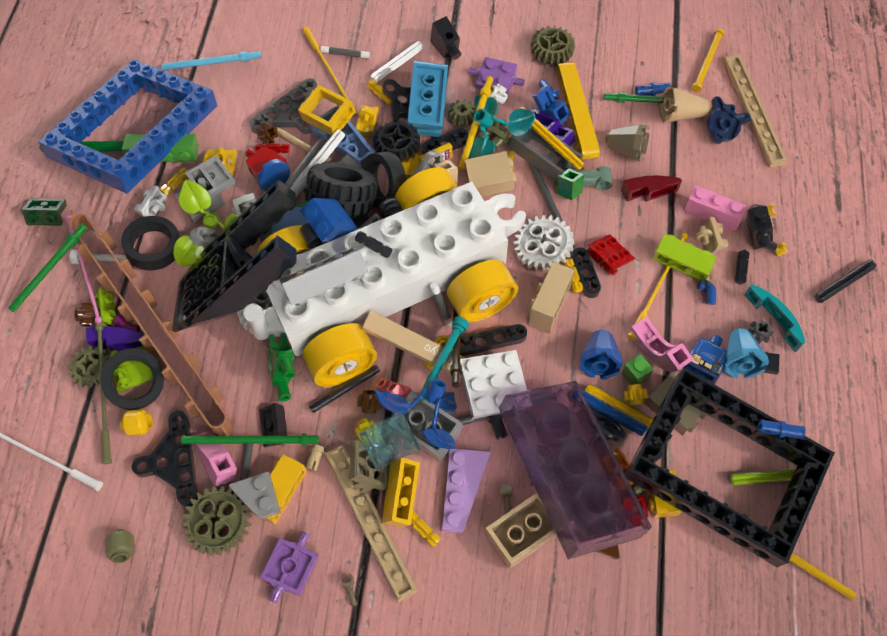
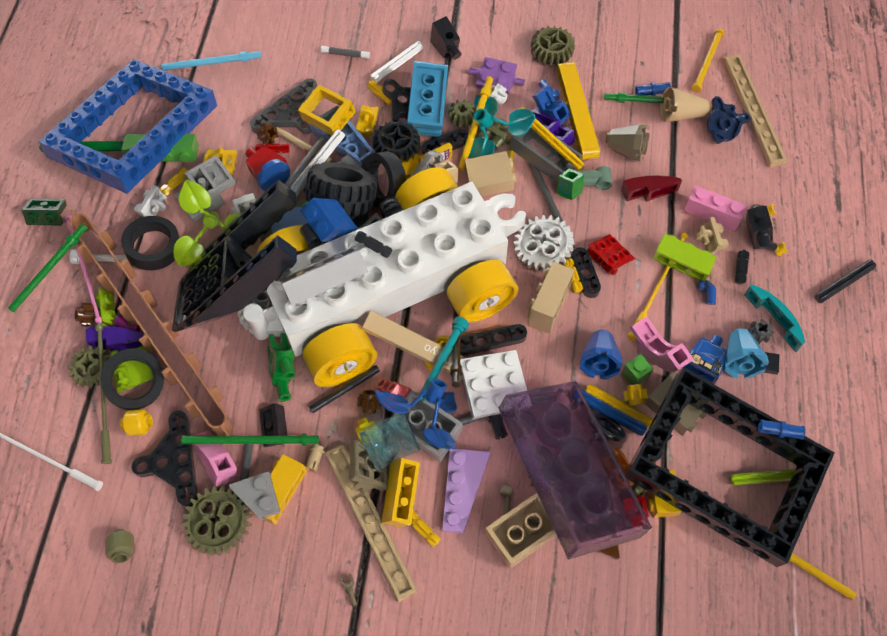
(203, 236): light grey beam -> none
(289, 567): medium lavender plate -> none
(307, 32): yellow piece -> none
(441, 304): bar -> none

